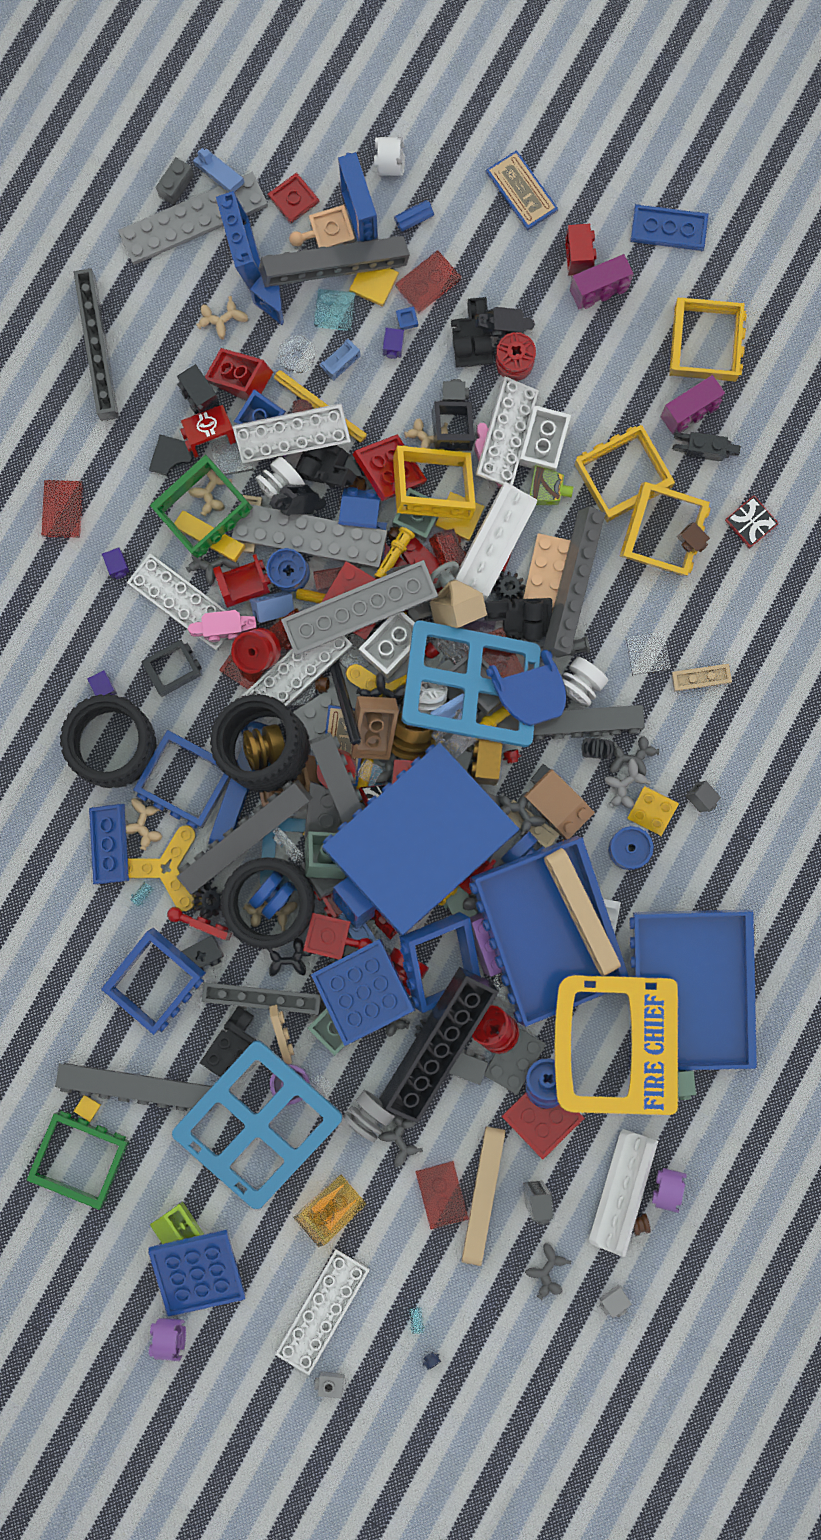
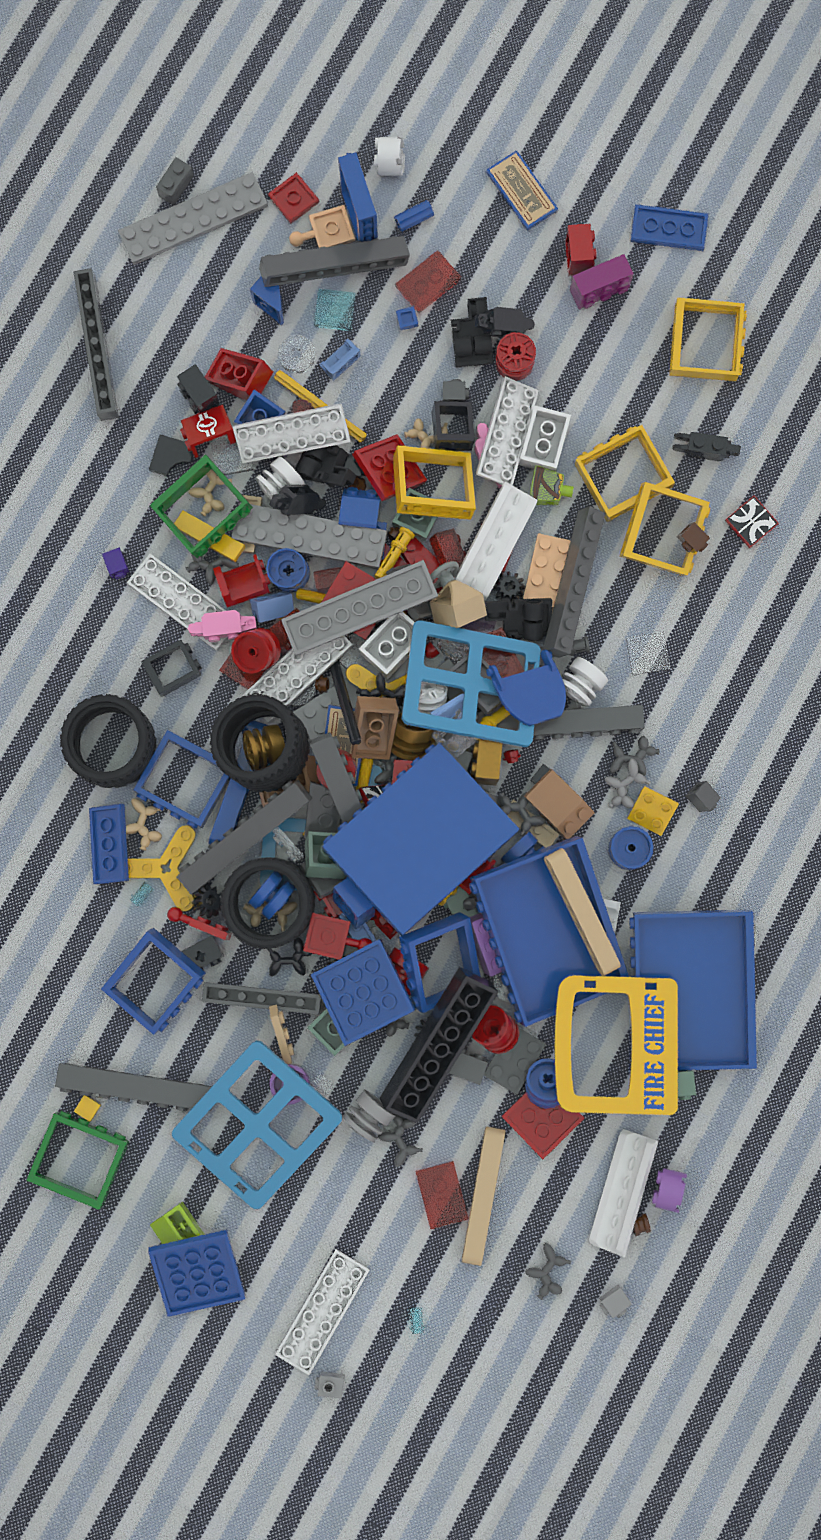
(62, 508): clear red tile -> none
(101, 684): dark purple brick -> none
(167, 1339): medium lavender brick -> none
(218, 170): medium blue hinge -> none
(229, 1044): black plate -> none
(231, 312): tan piece -> none
(240, 237): blue window -> none
(329, 1211): clear yellow slope -> none
(369, 772): clear tile -> none
(374, 285): yellow tile -> none
(393, 343): dark purple brick -> none
(431, 1360): dark blue plate -> none
(462, 527): yellow tile -> none
(538, 1201): dark grey brick -> none
(597, 748): black gear -> none
(693, 405): magenta brick -> none
(701, 677): tan plate -> none

